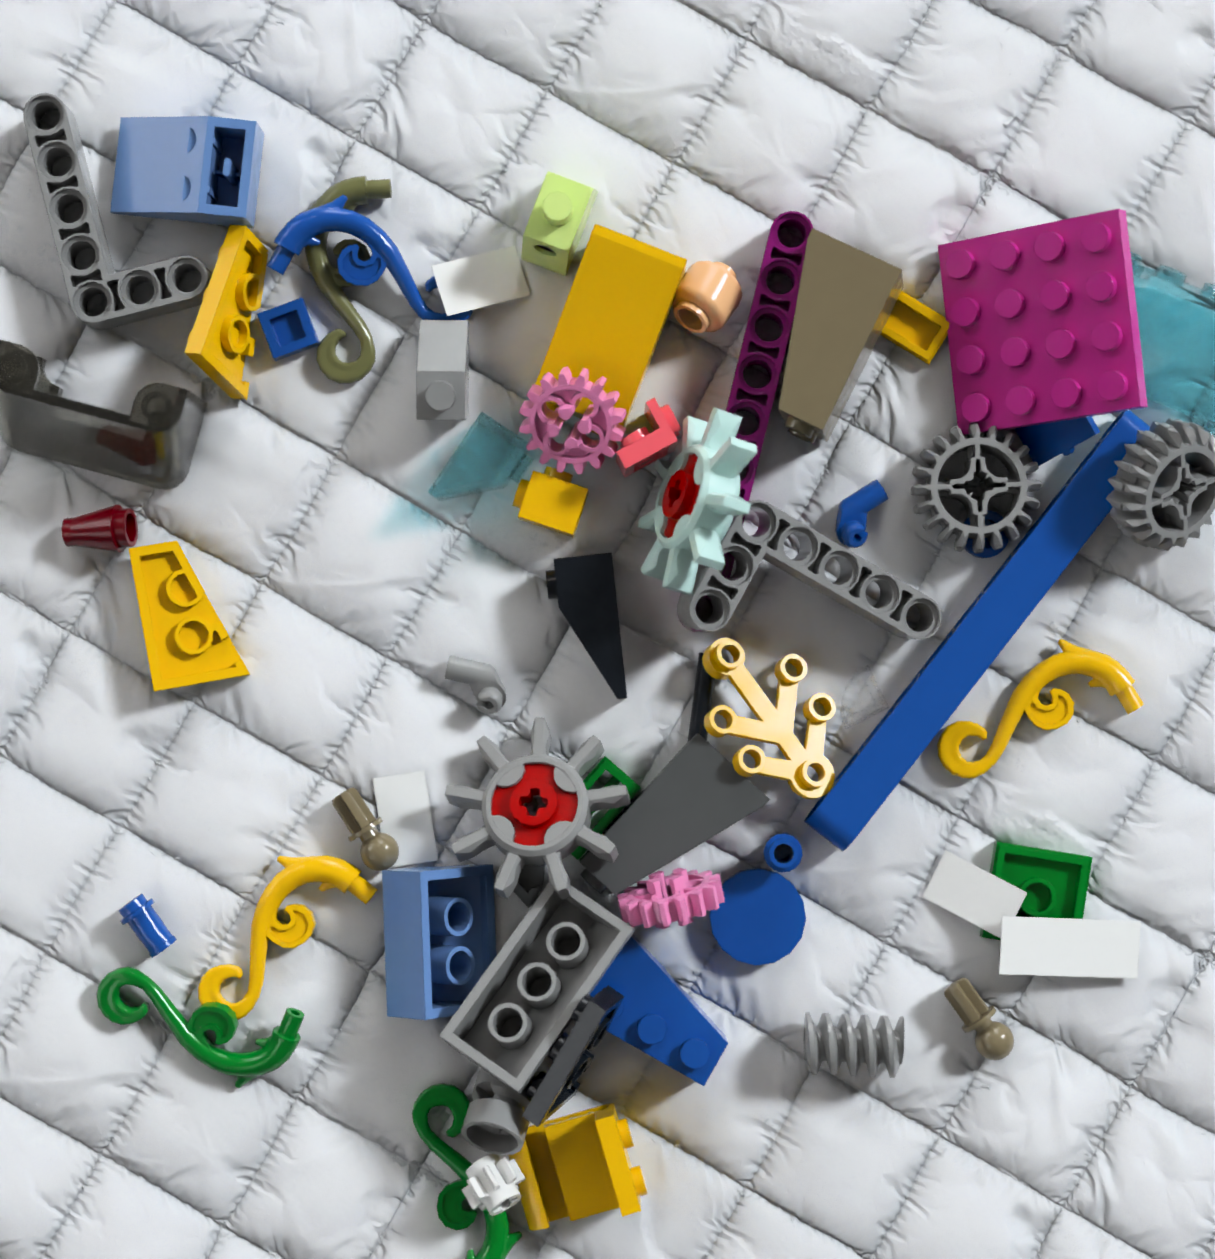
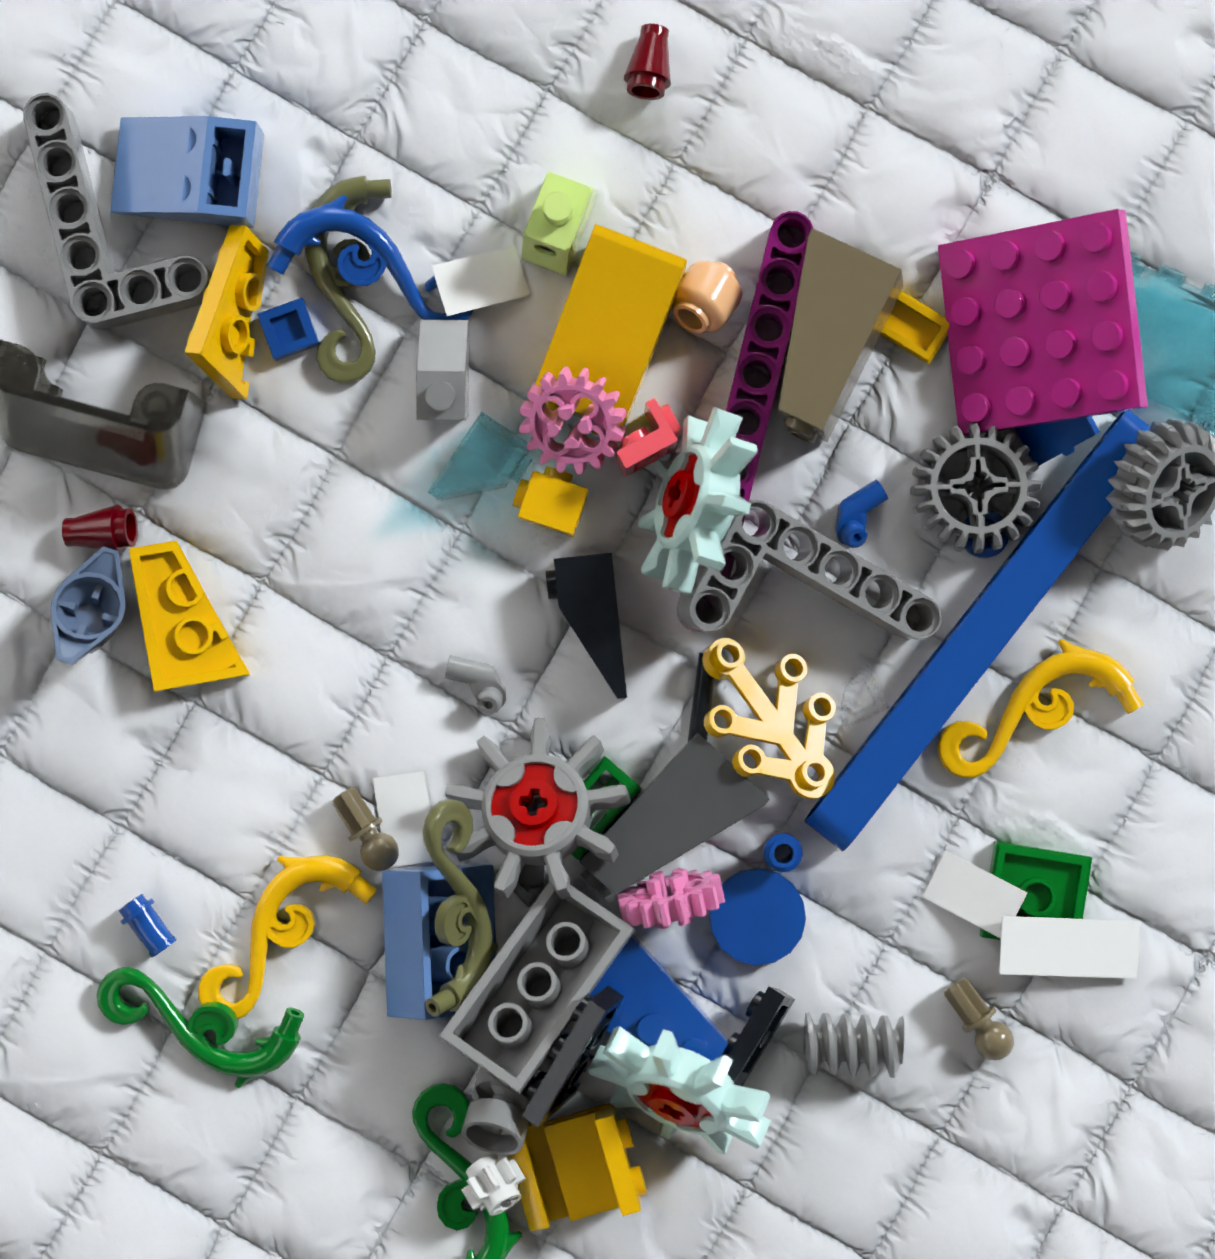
(88, 607): none -> sand blue hat
(464, 902): none -> olive plant
(649, 65): none -> dark red cone
(681, 1090): none -> light aqua gear
(765, 1016): none -> black hinge

